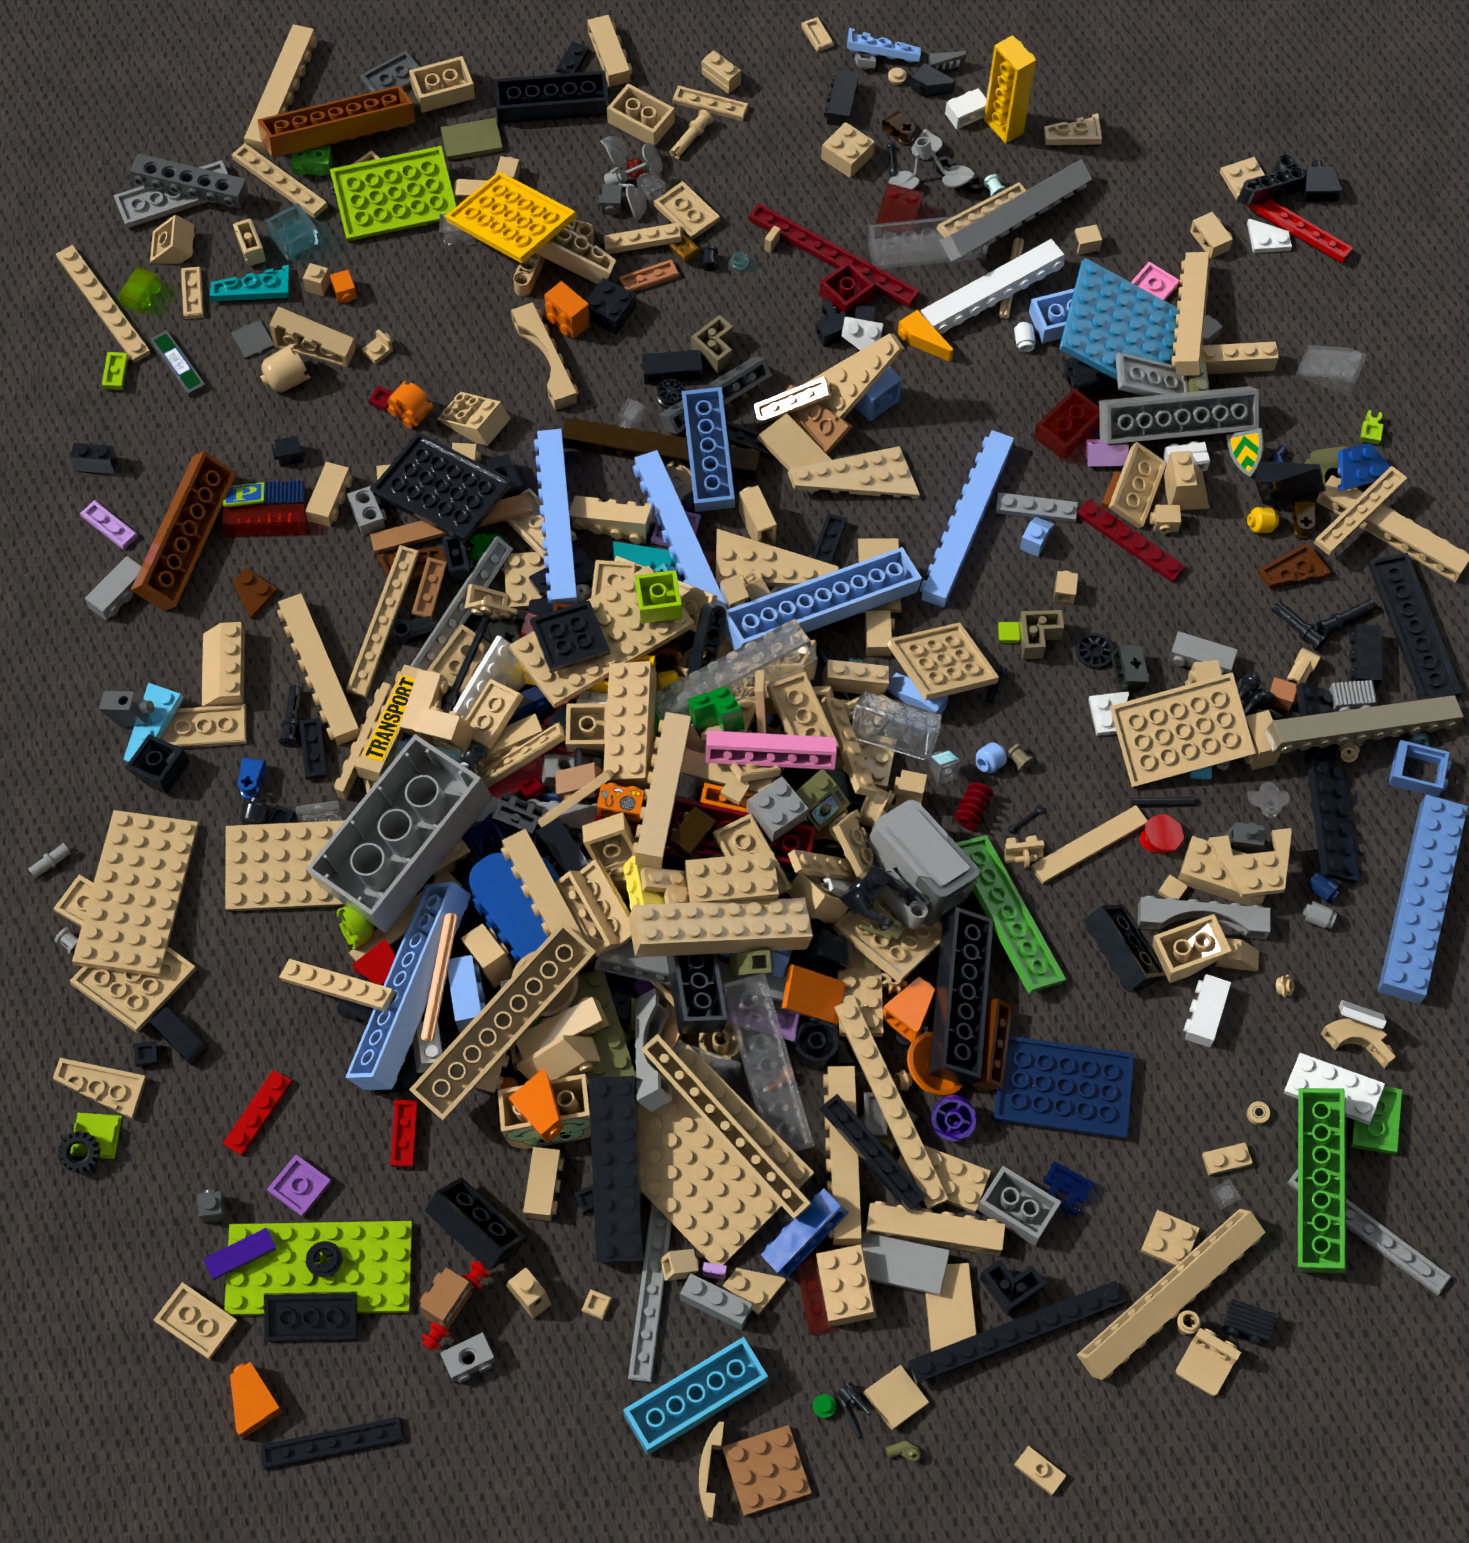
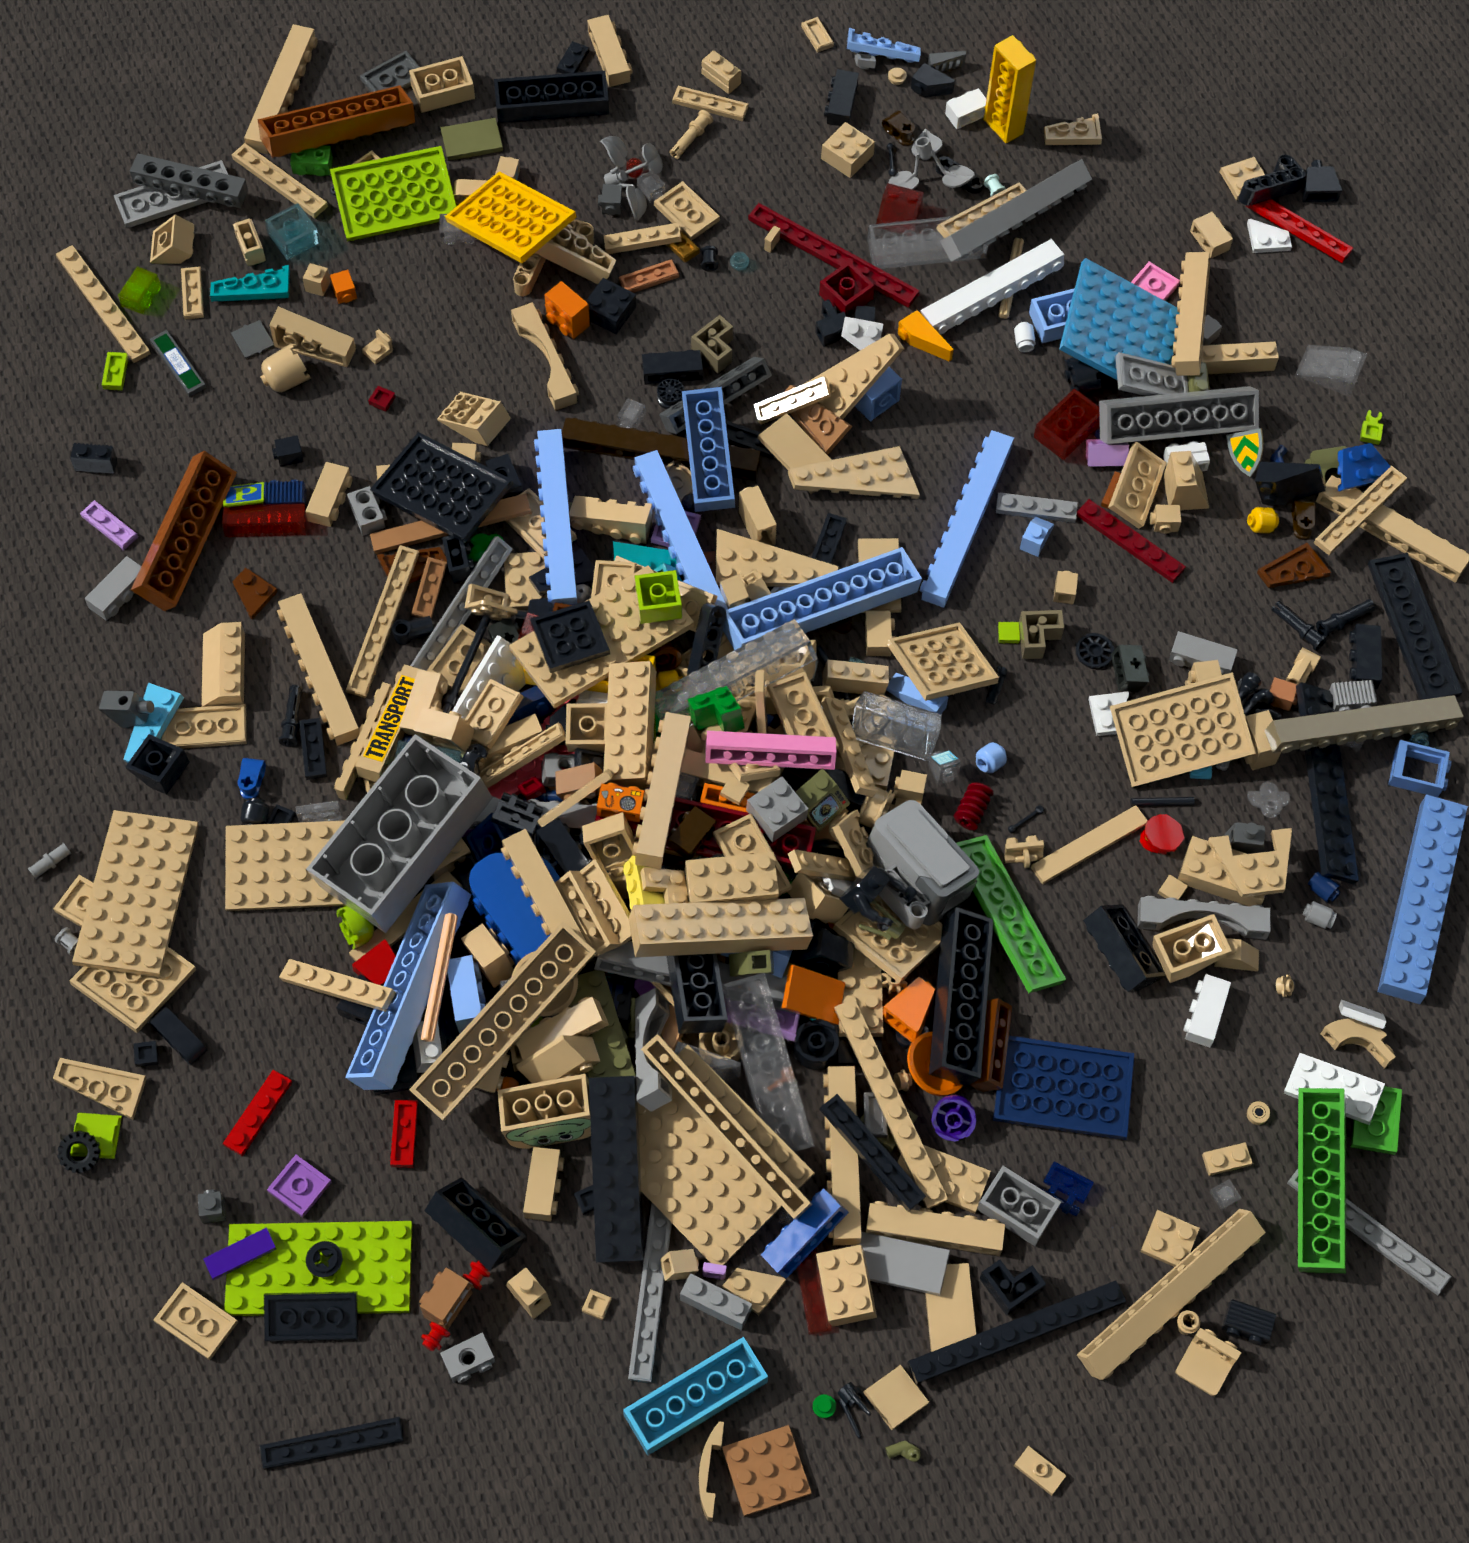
(251, 1400): orange slope -> none
(409, 404): orange brick -> none
(539, 1106): orange slope -> none
(640, 115): tan brick -> none
(1019, 757): dark tan bush -> none
(1088, 239): tan panel -> none
(1353, 755): tan plate -> none

